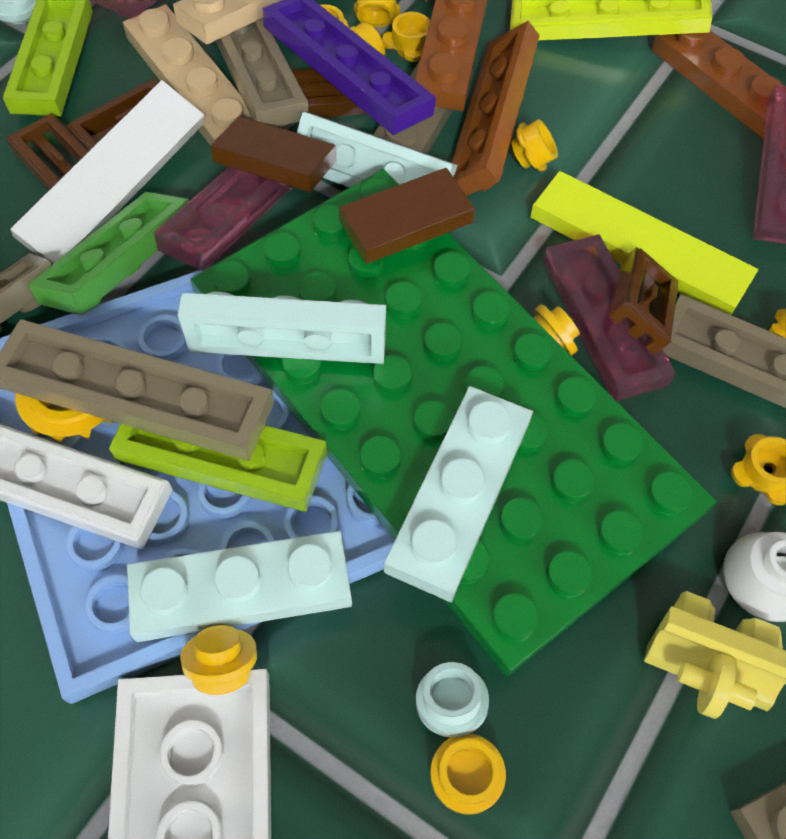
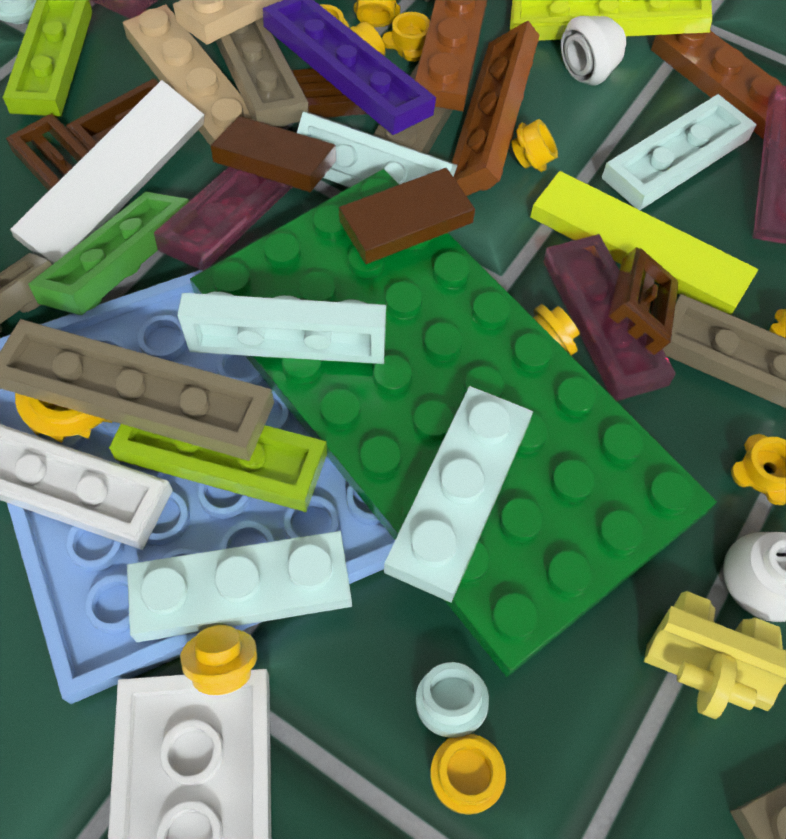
(592, 48): none -> white cone
(678, 151): none -> light aqua plate

